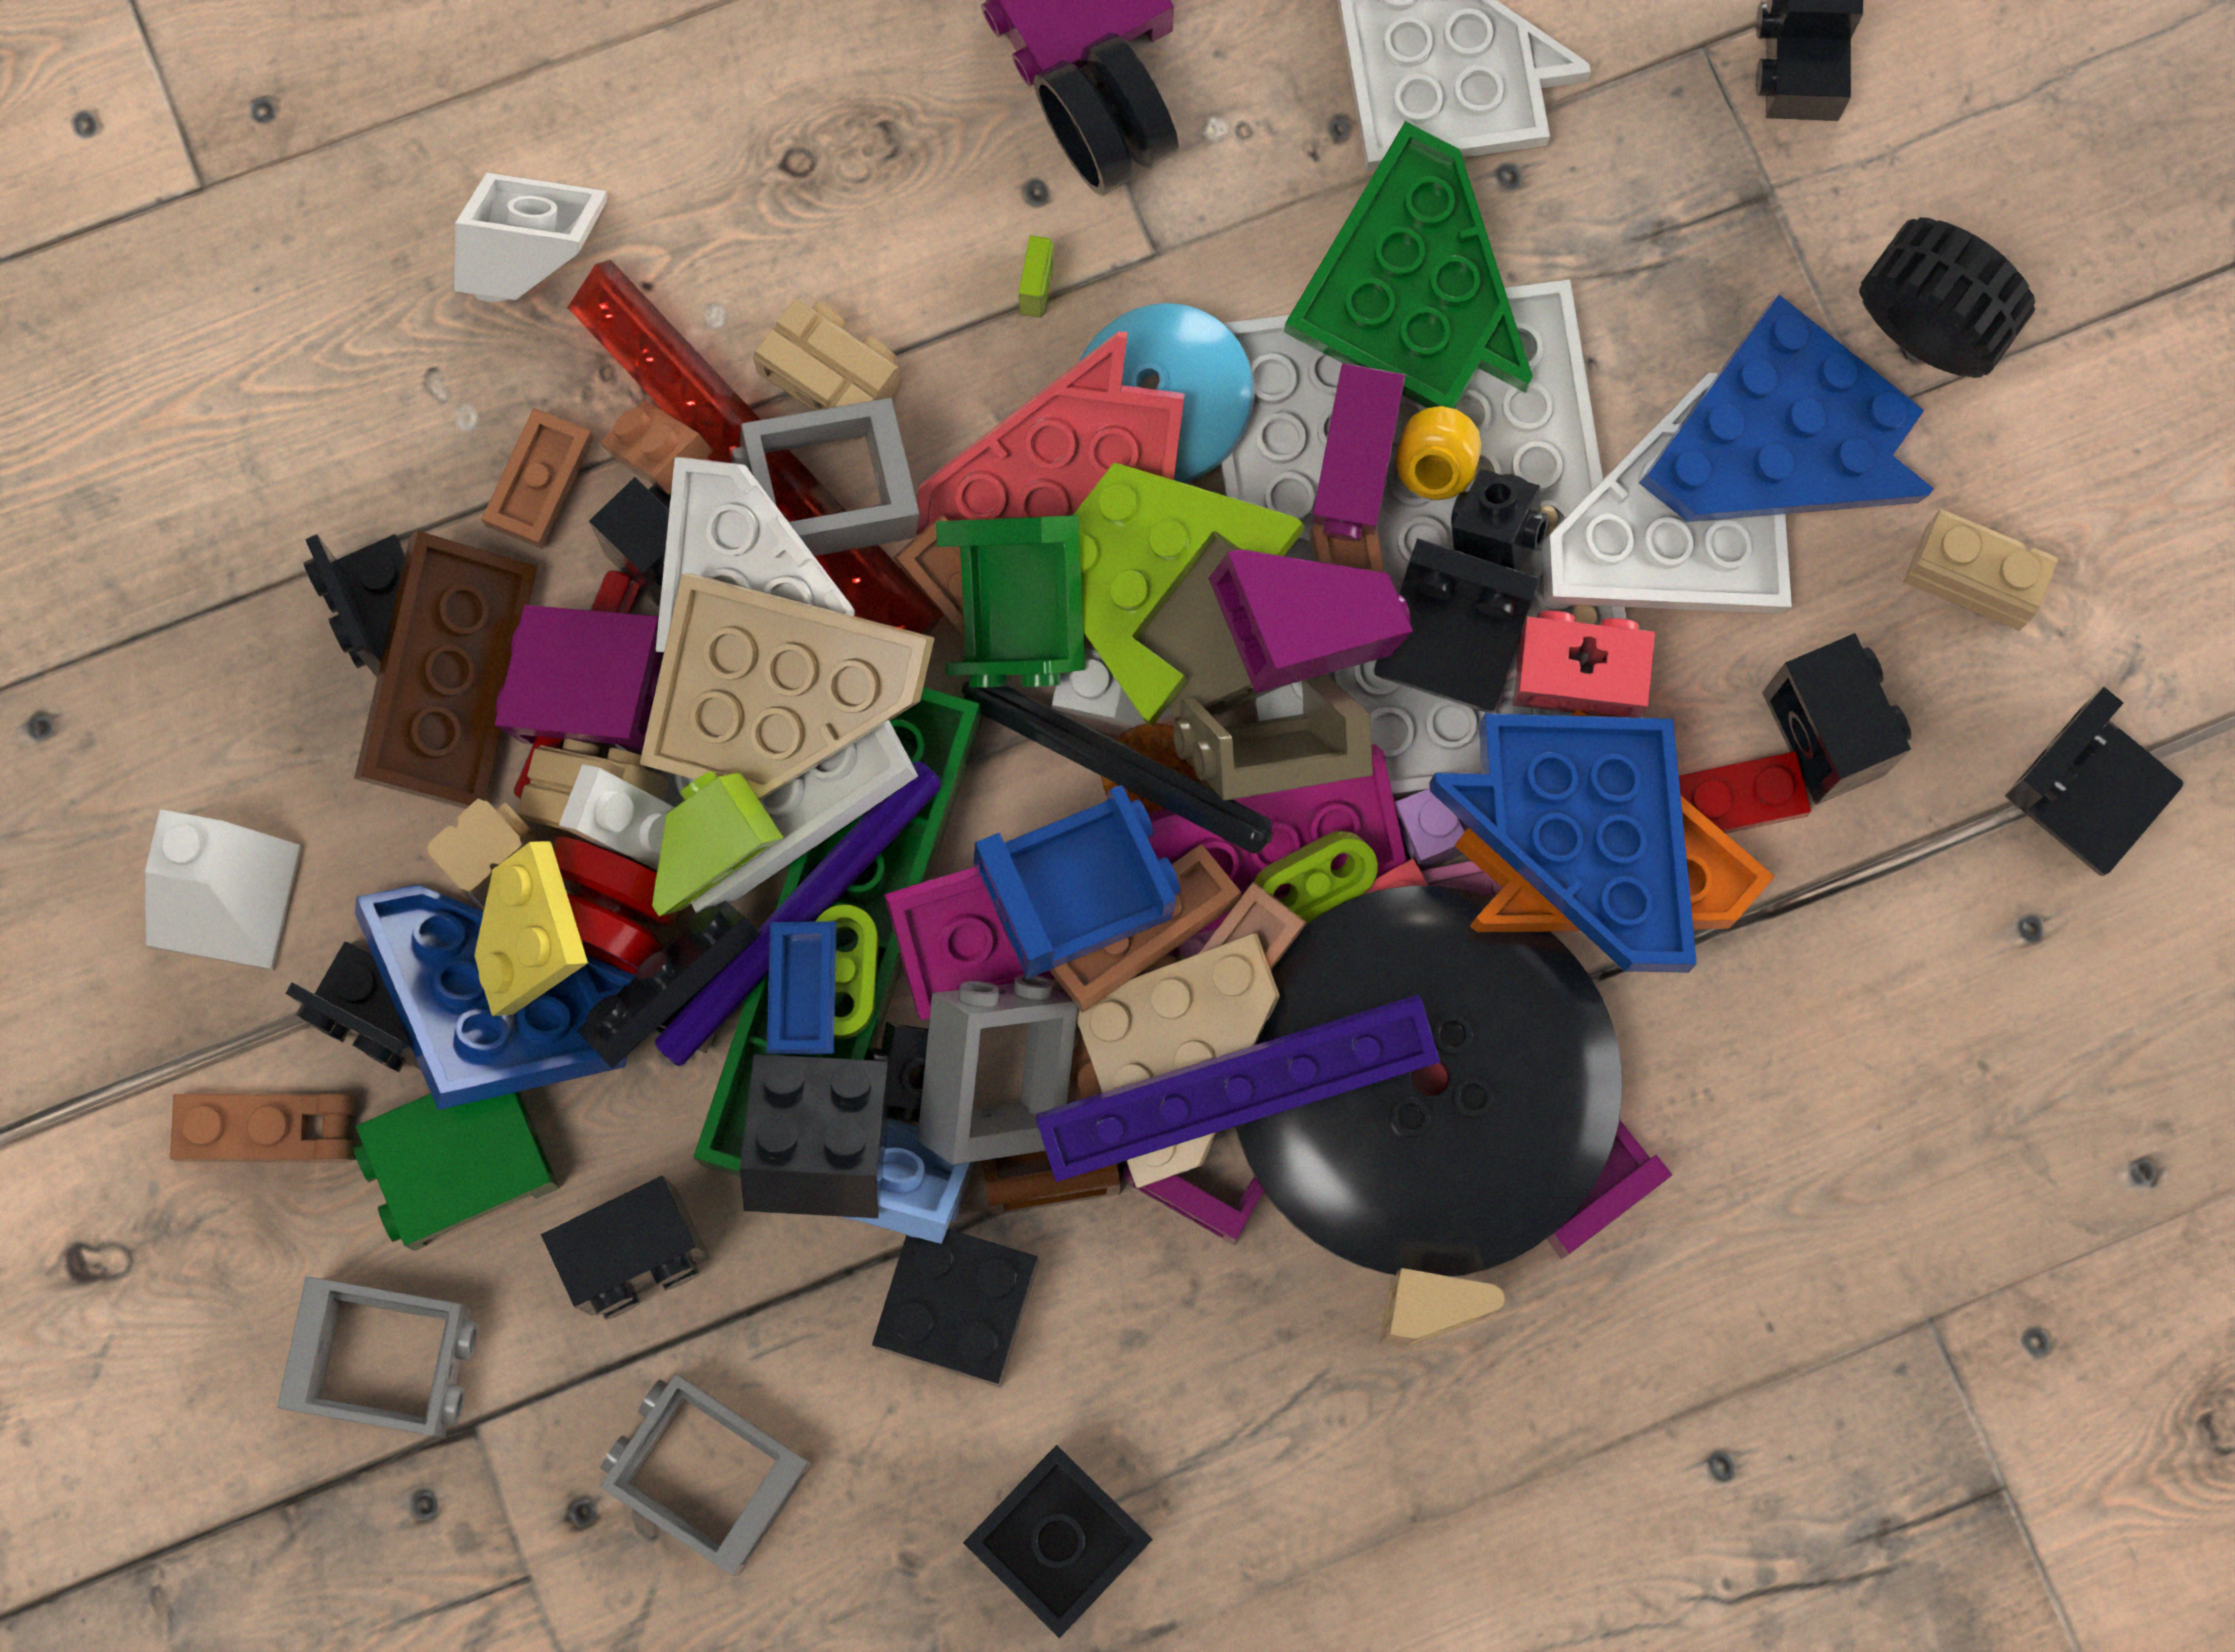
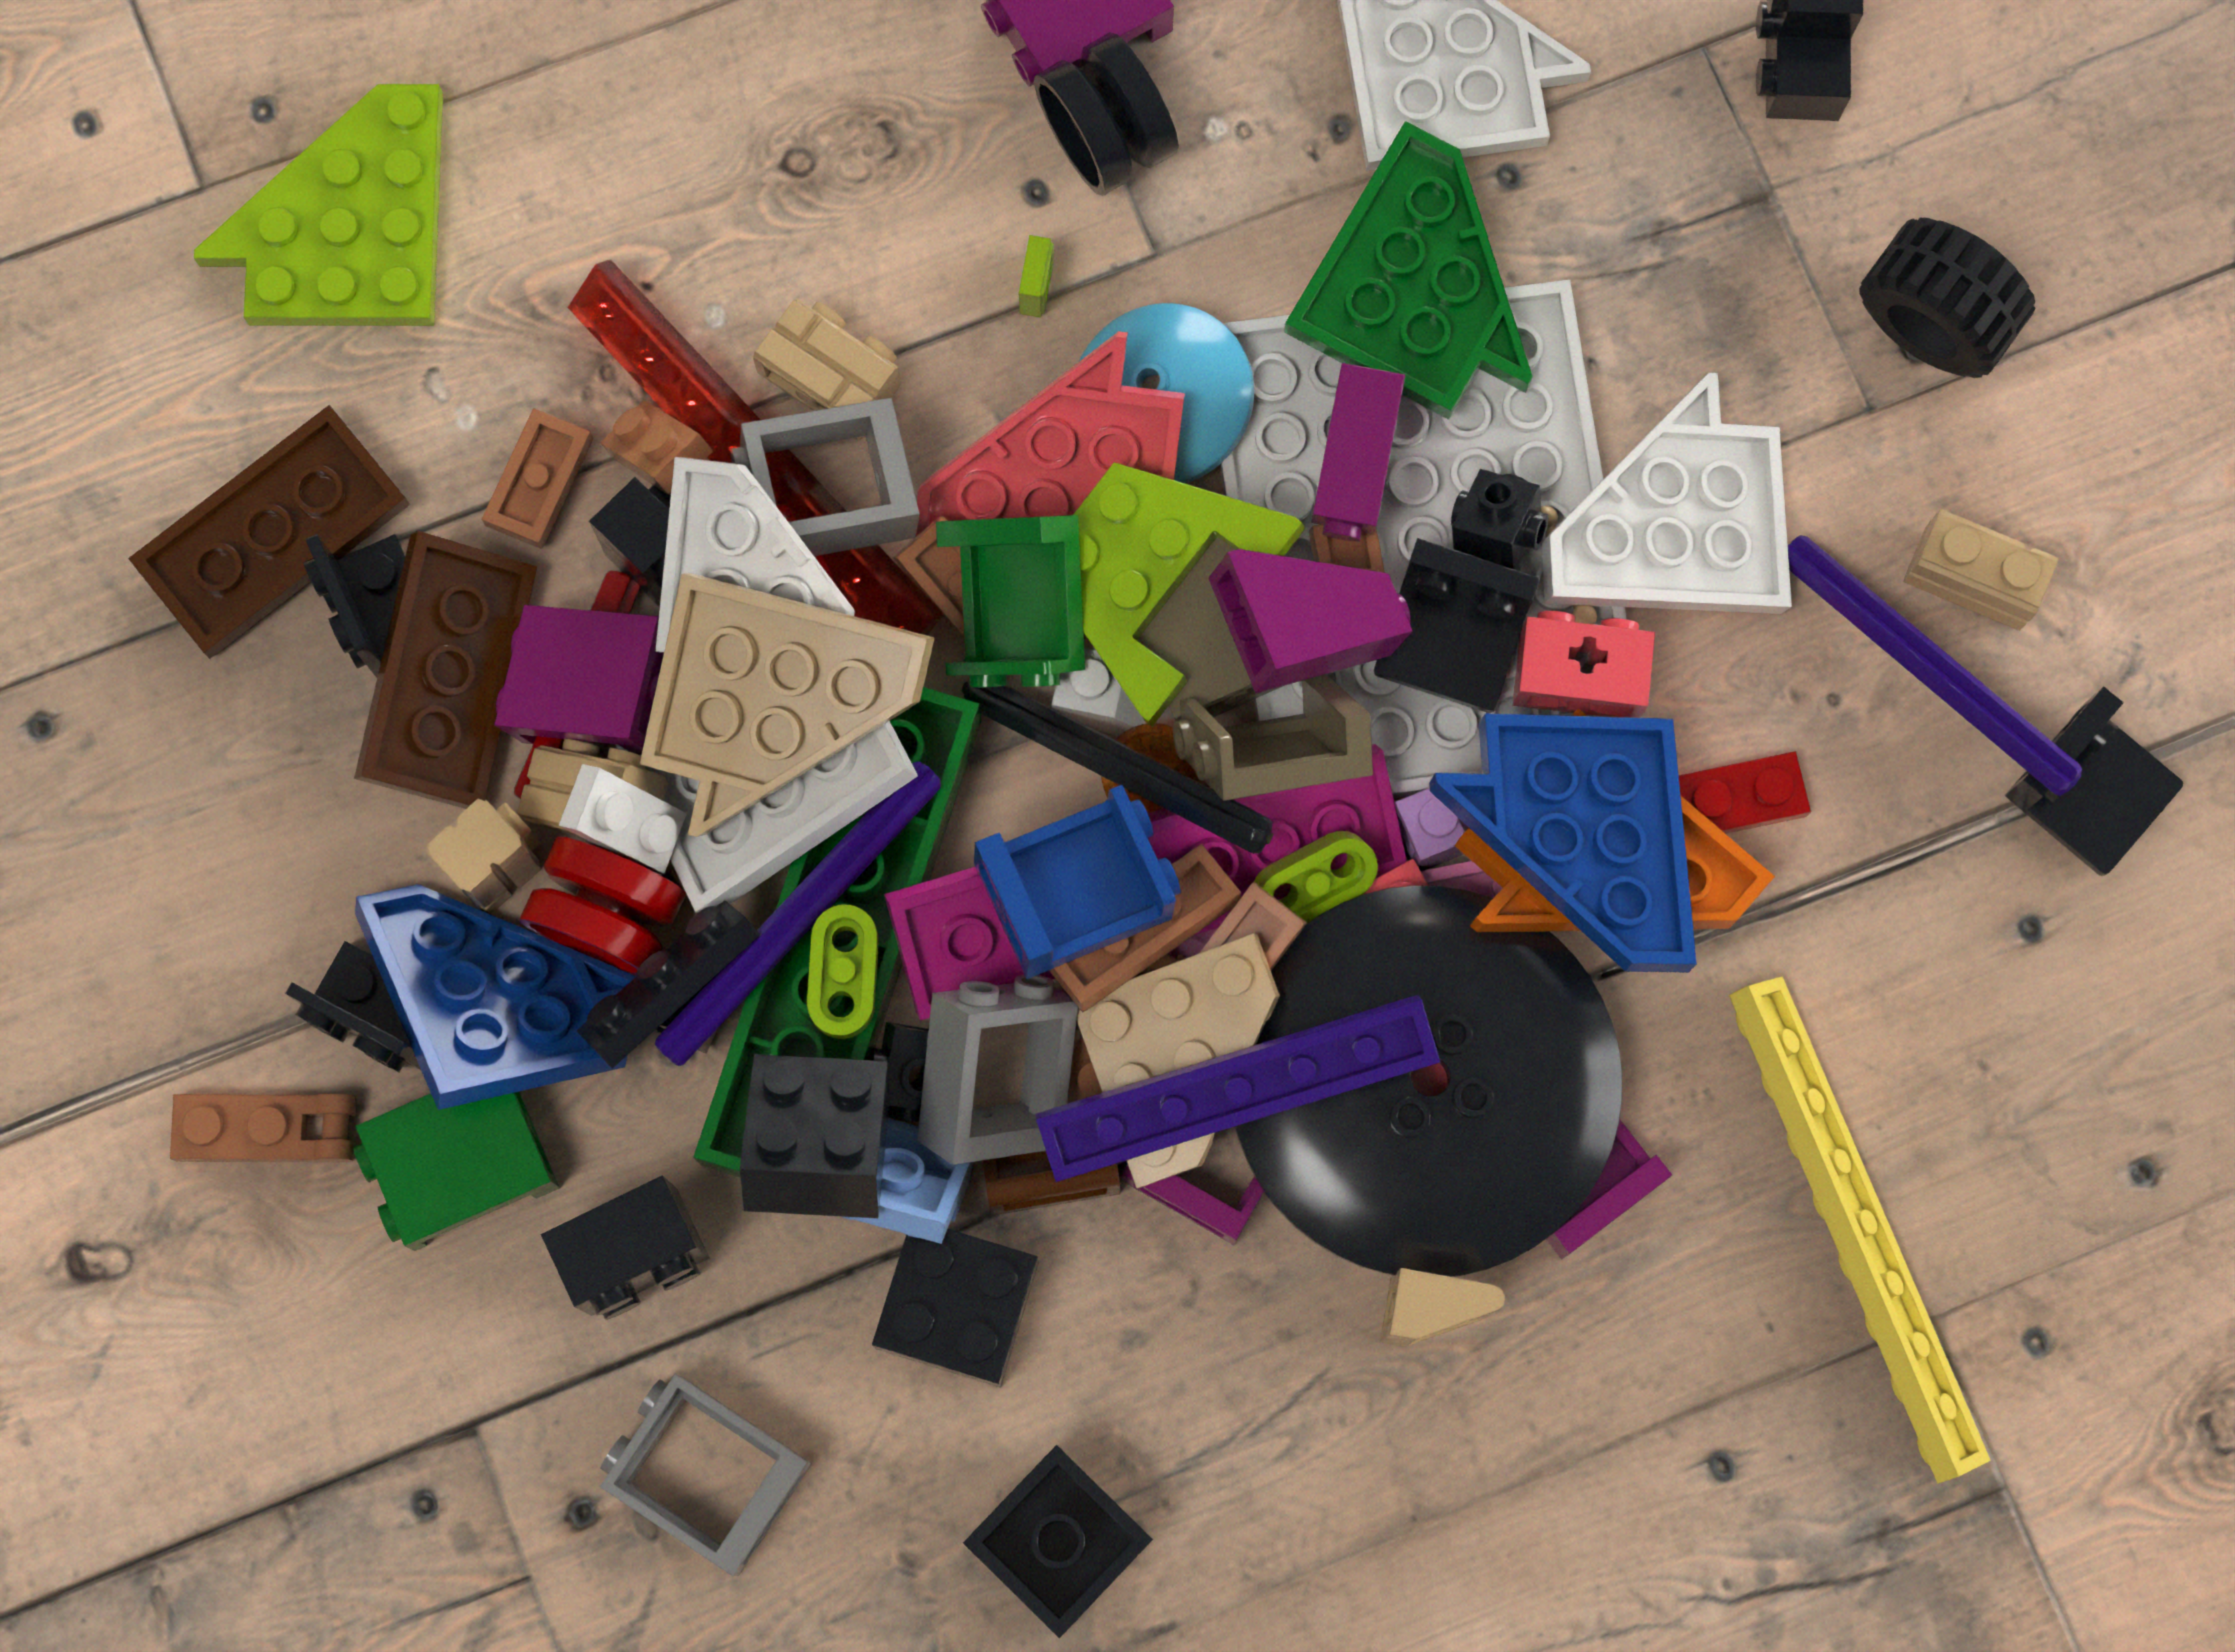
(217, 889): white slope -> none
(247, 541): none -> reddish brown plate
(314, 1340): light grey window -> none
(347, 222): none -> lime wing
(520, 234): white slope -> none
(526, 931): light yellow plate -> none
(709, 839): lime slope -> none
(801, 988): blue tile -> none
(1438, 453): yellow head -> none
(1788, 431): blue wing -> none
(1838, 718): black brick -> none
(1859, 1230): none -> light yellow plate
(1933, 666): none -> dark purple axle

